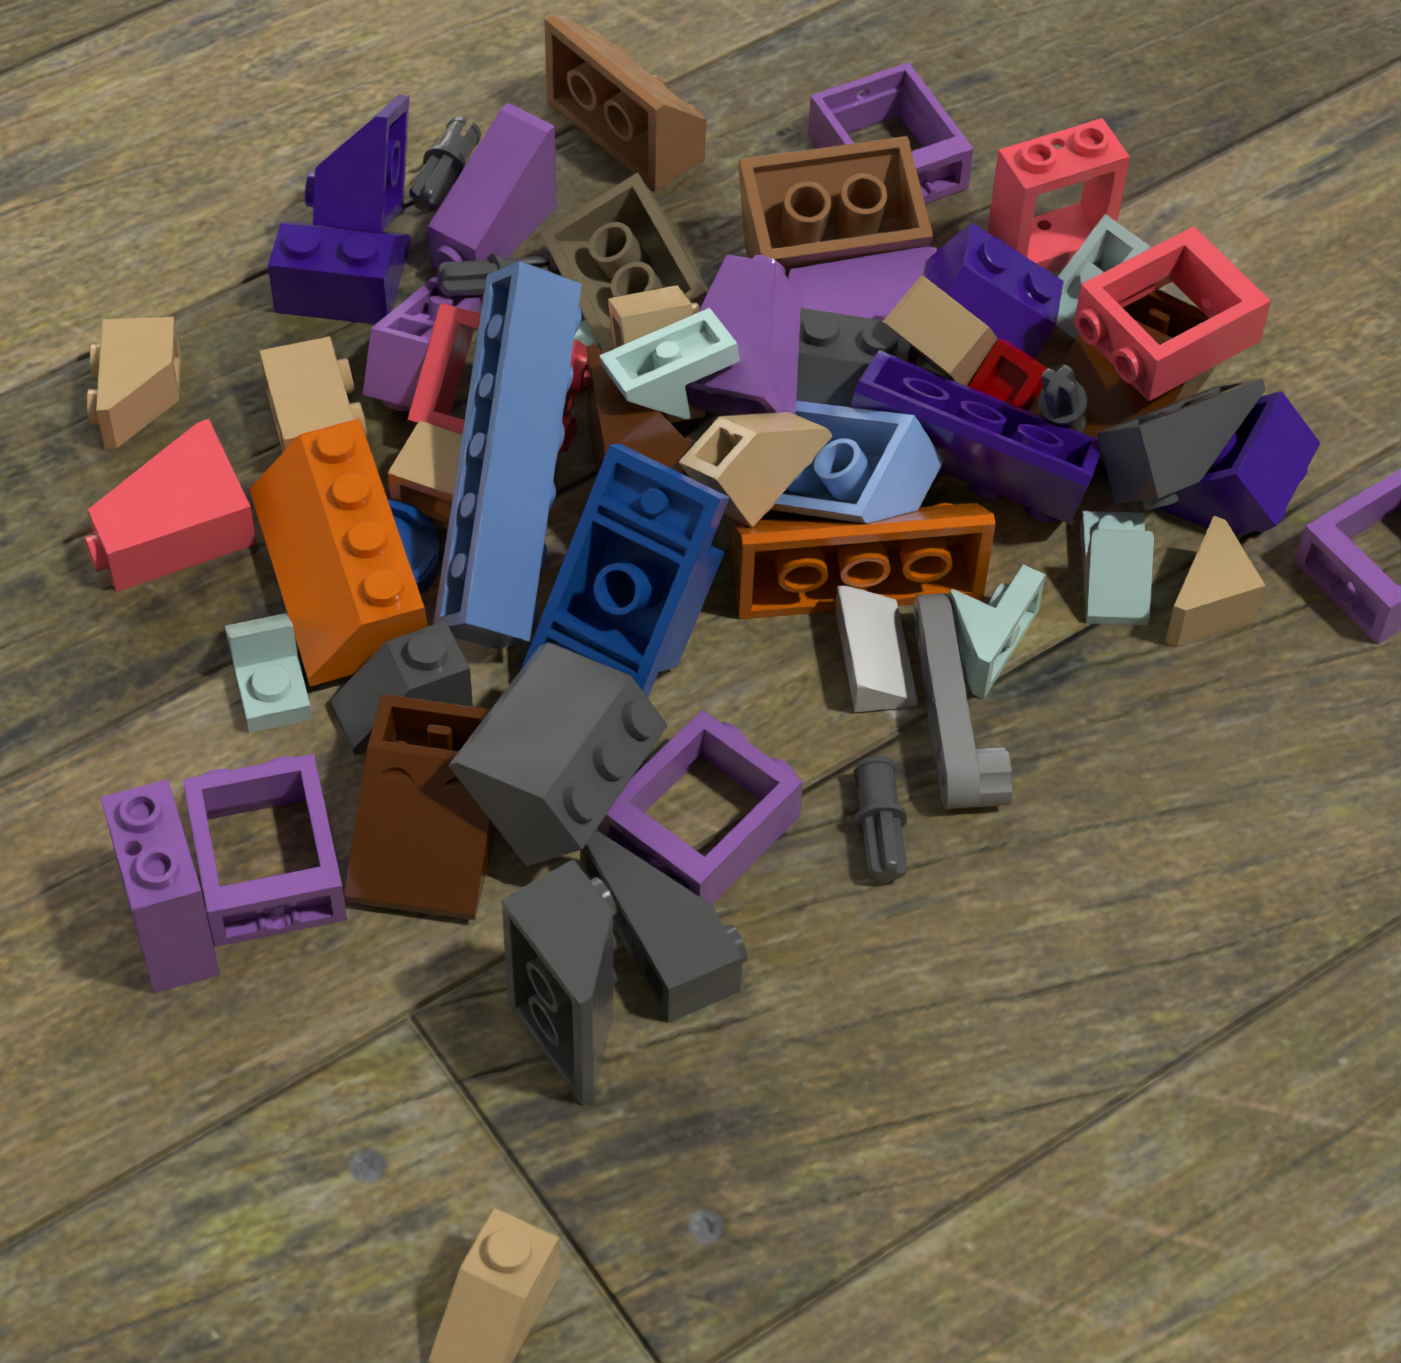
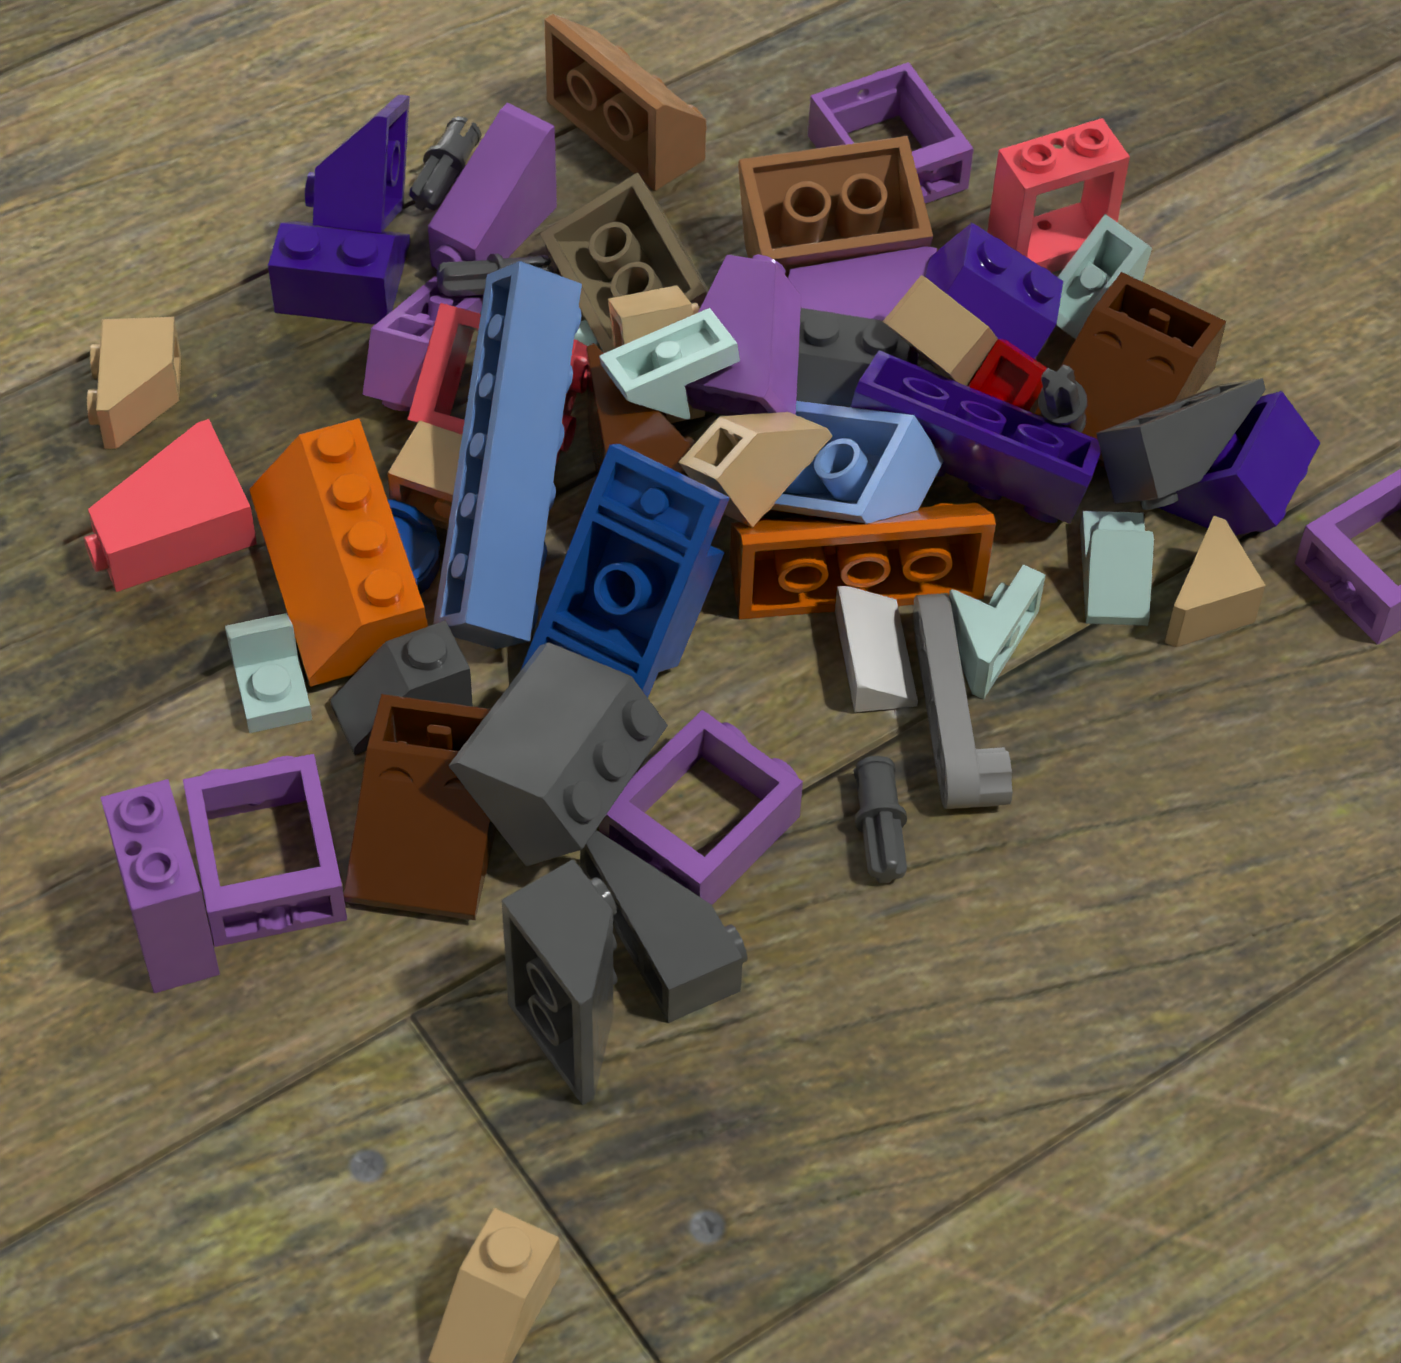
(308, 388): tan brick -> none
(1207, 278): coral window -> none

